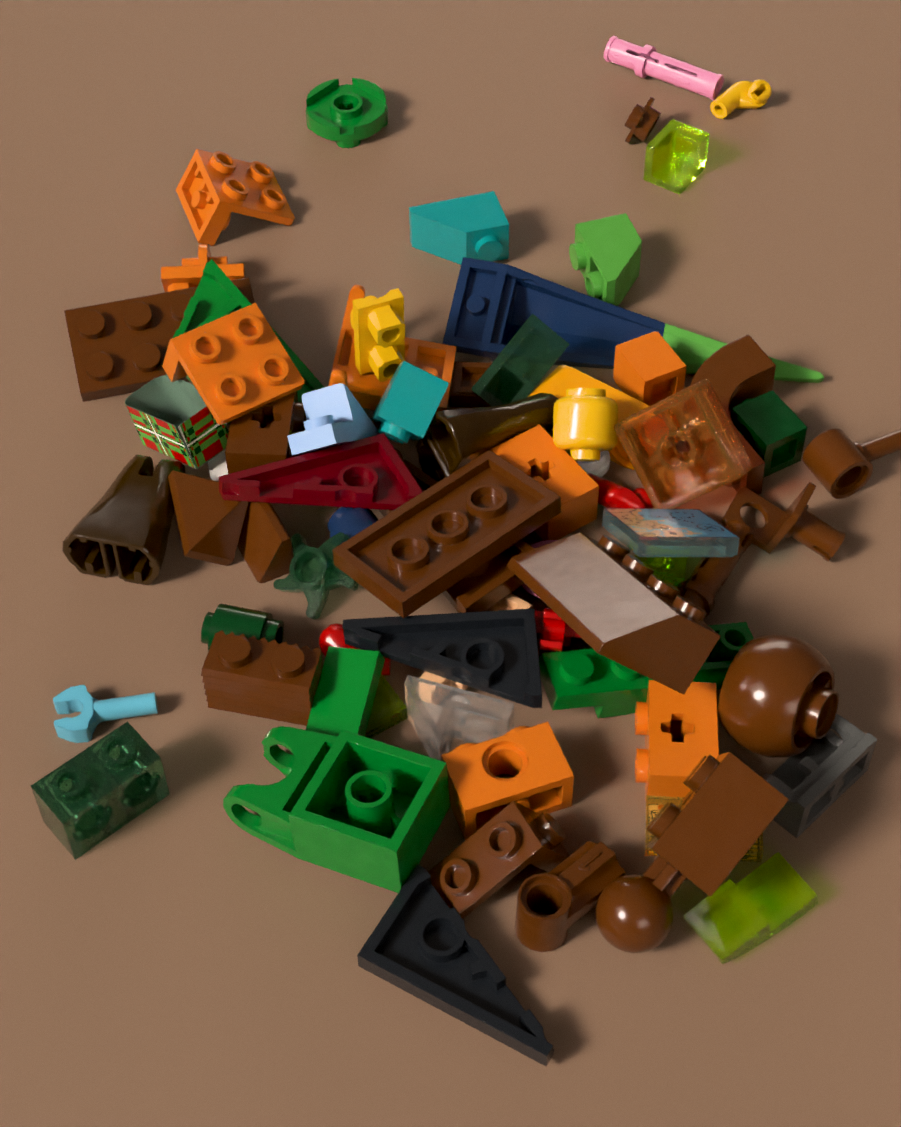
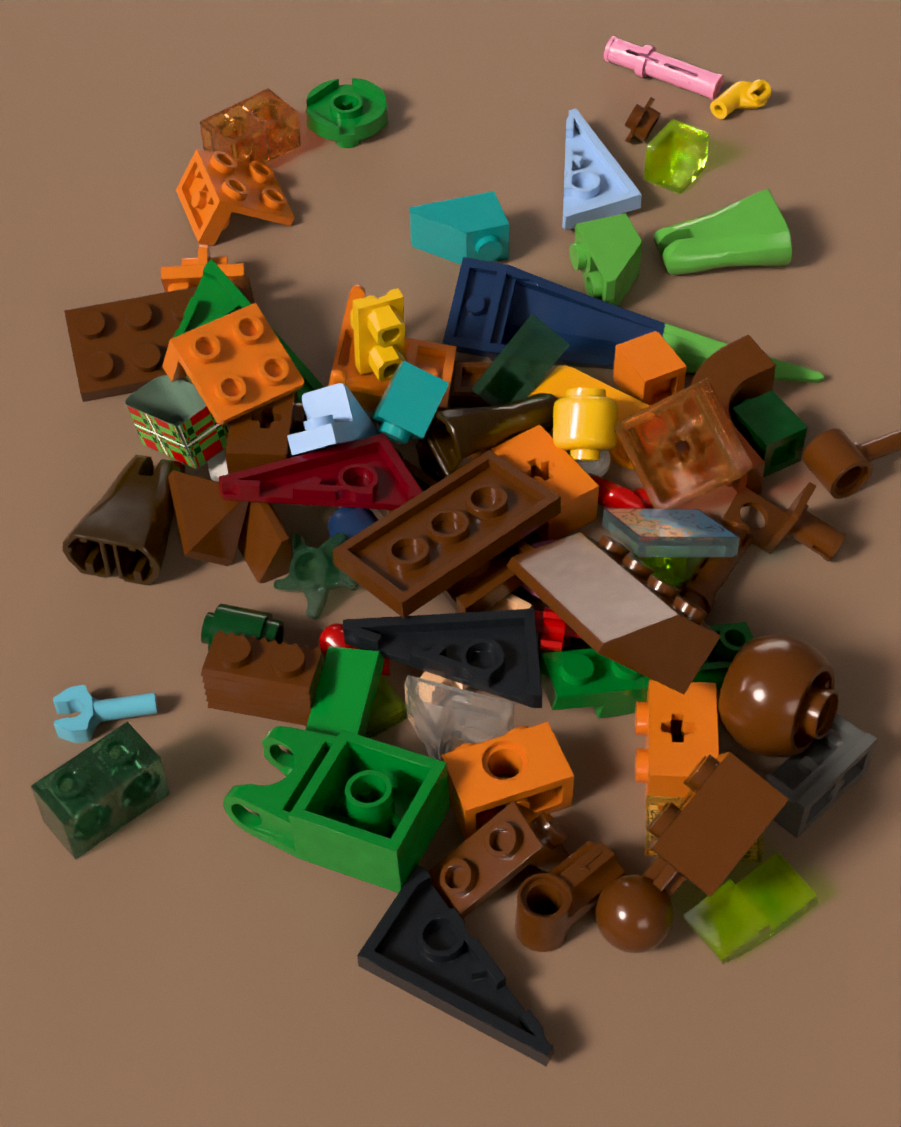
(253, 129): none -> clear orange brick
(592, 177): none -> light blue wing
(736, 235): none -> bright green piece

